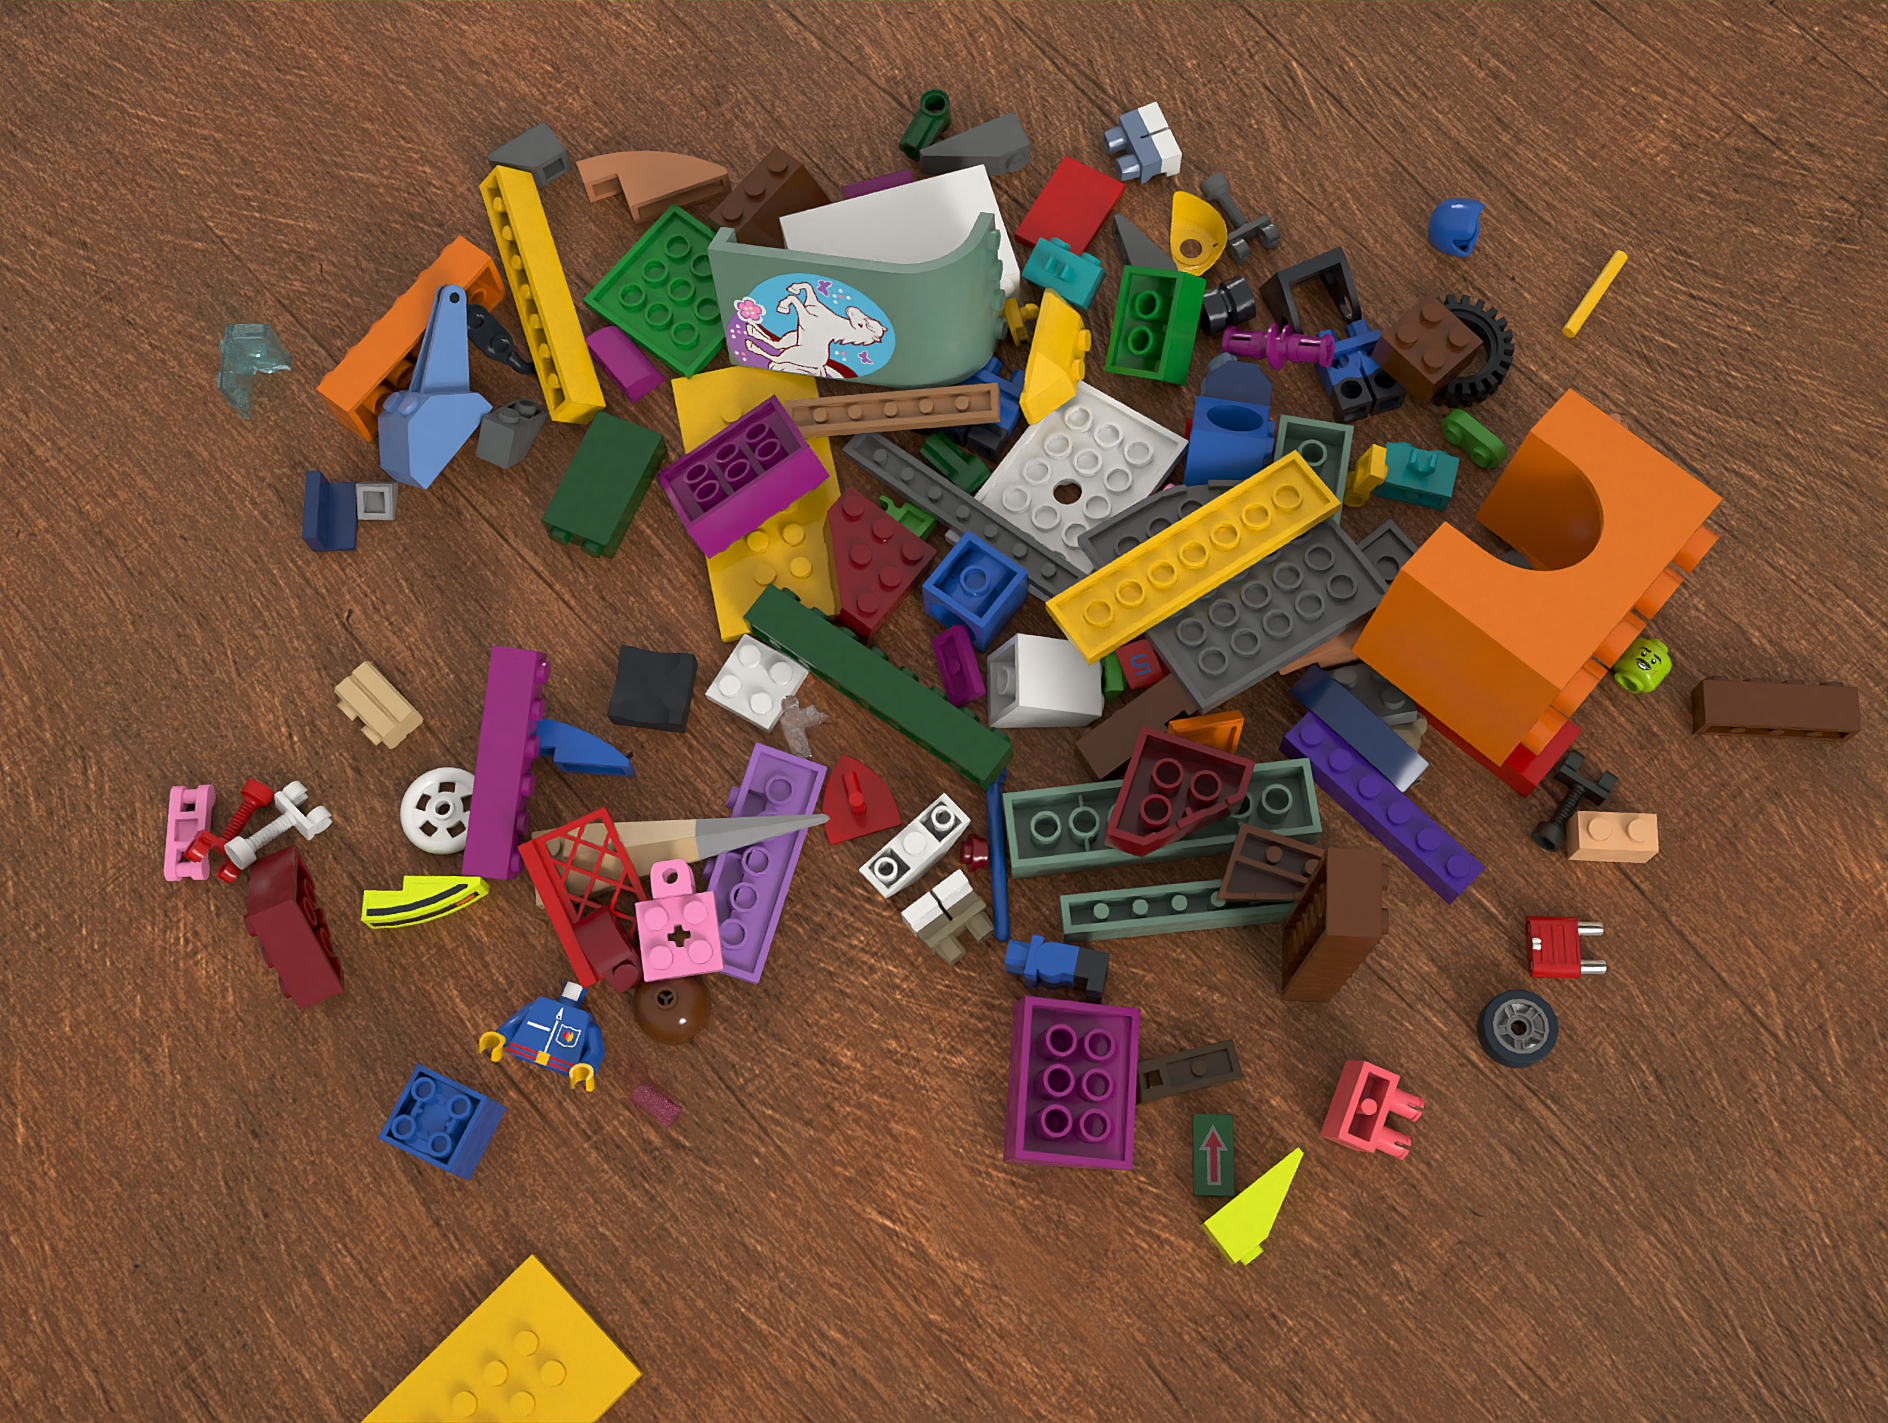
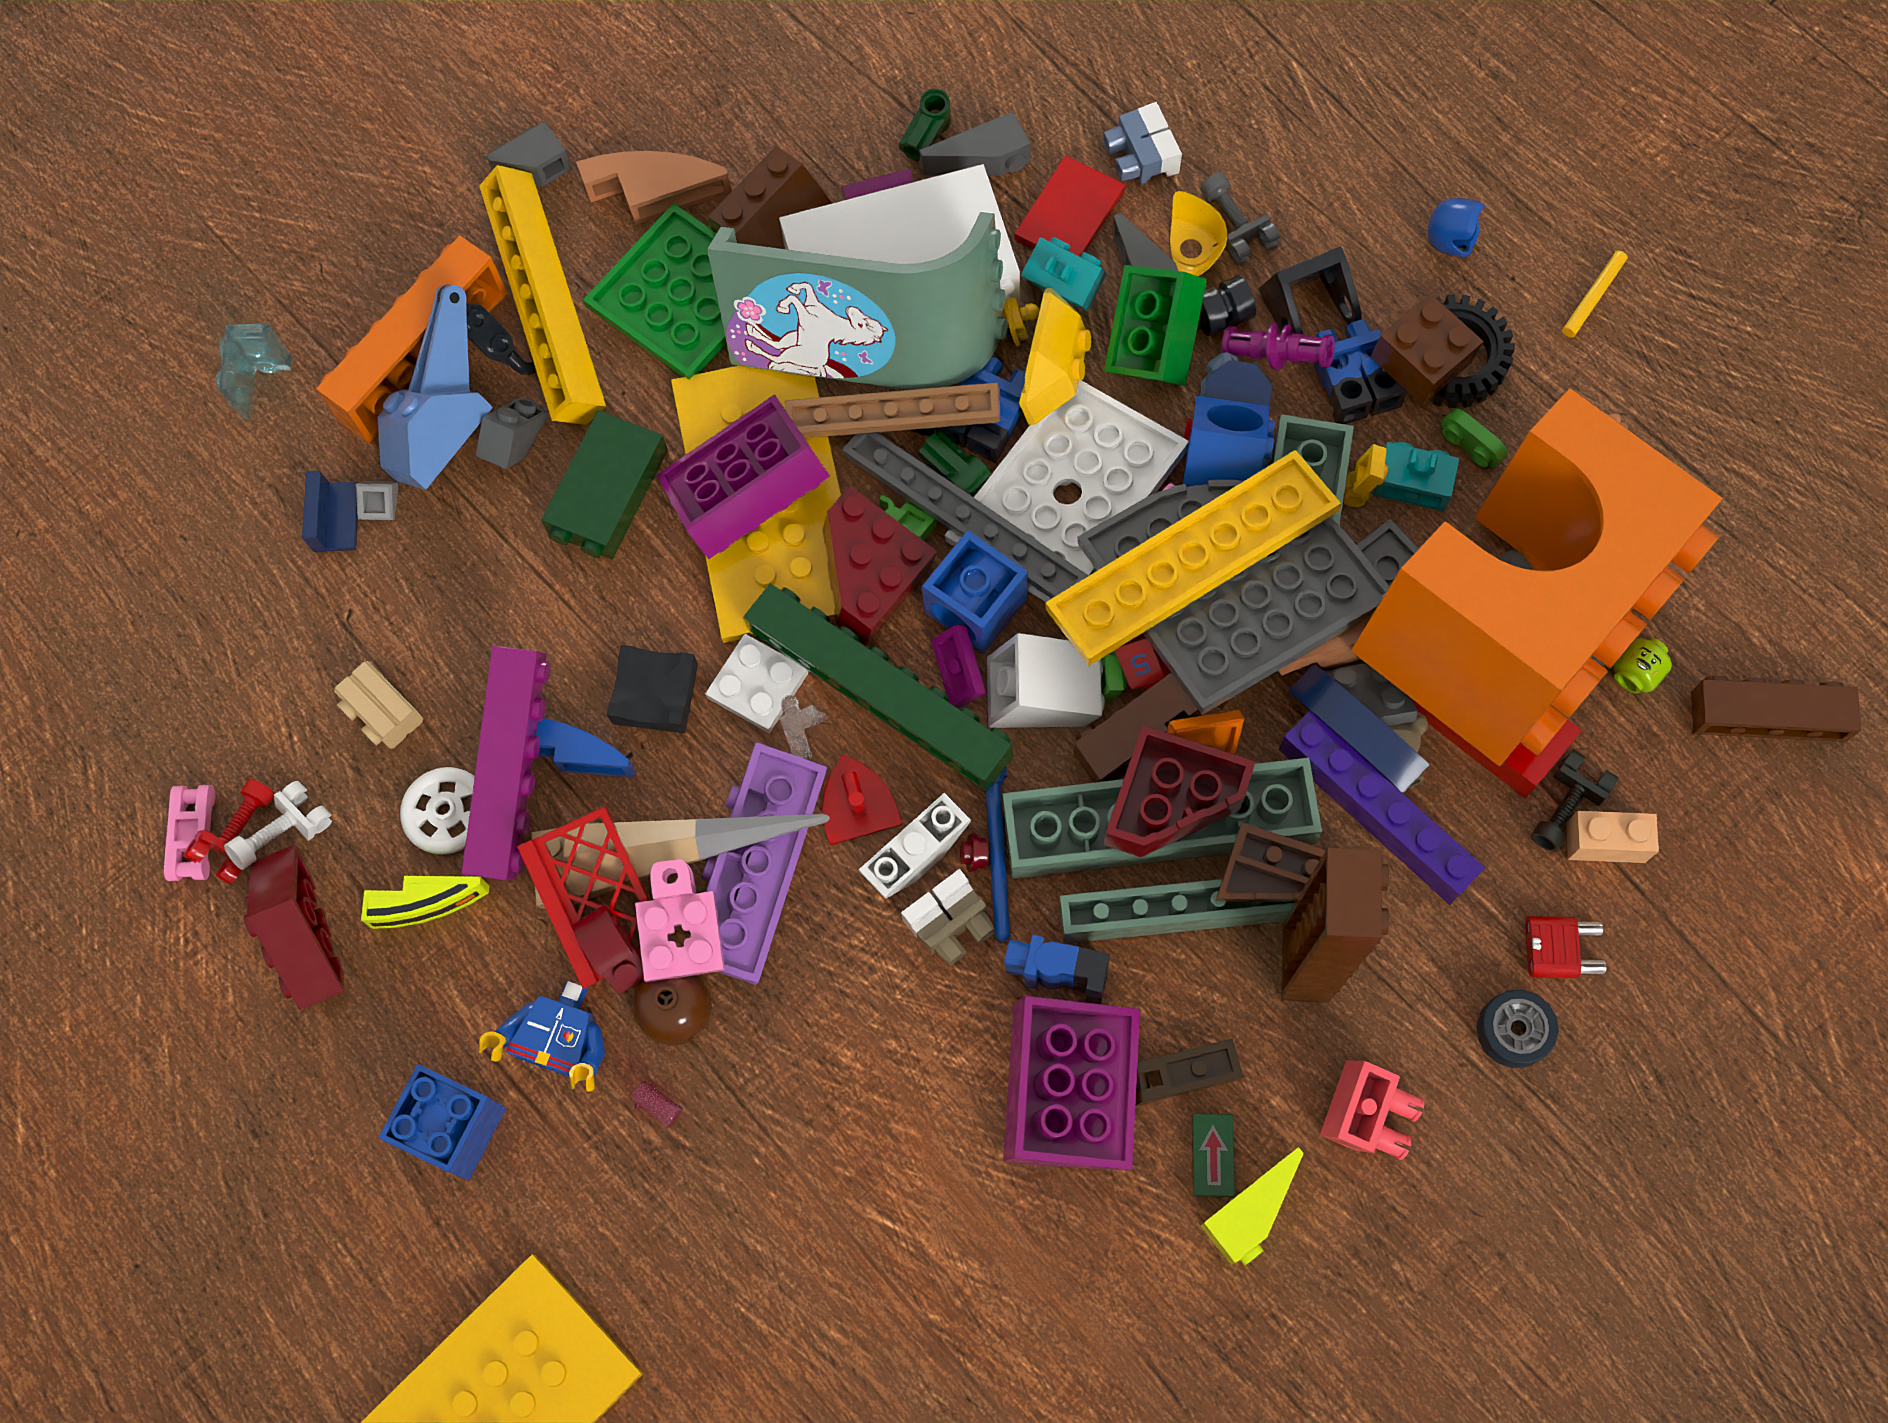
(623, 362): magenta brick -> none

